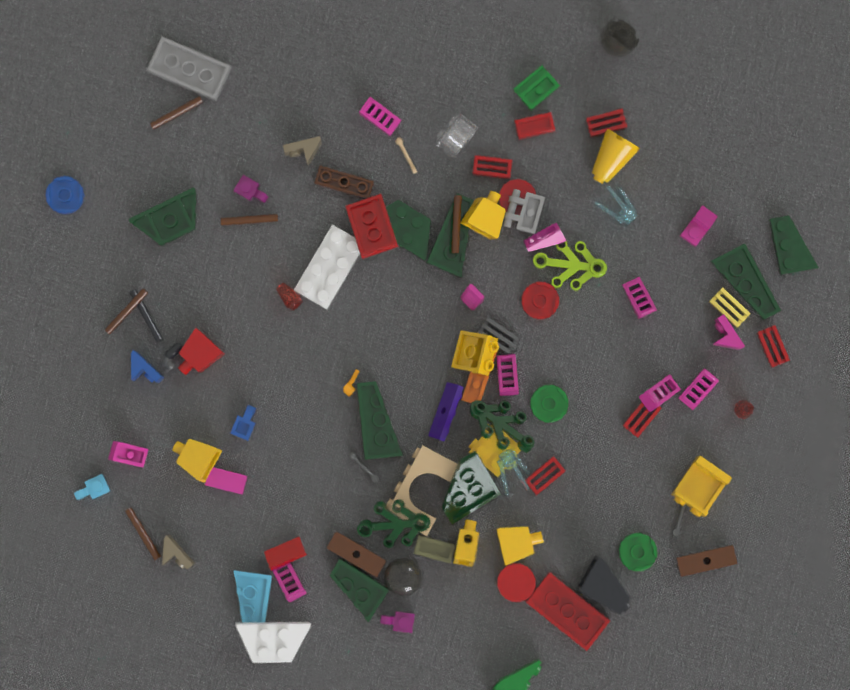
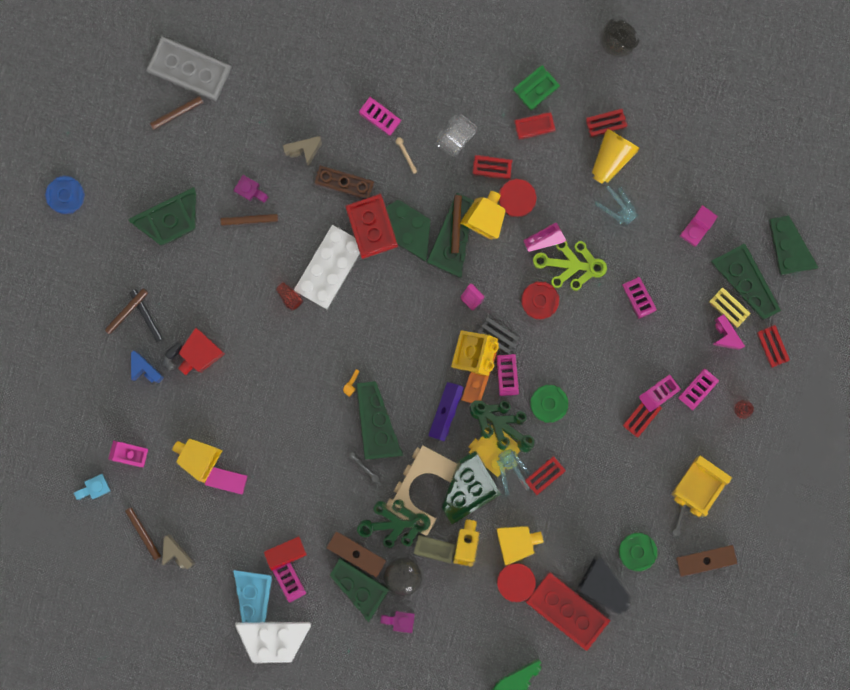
(243, 425): blue plate -> none
(529, 214): light grey plate -> none

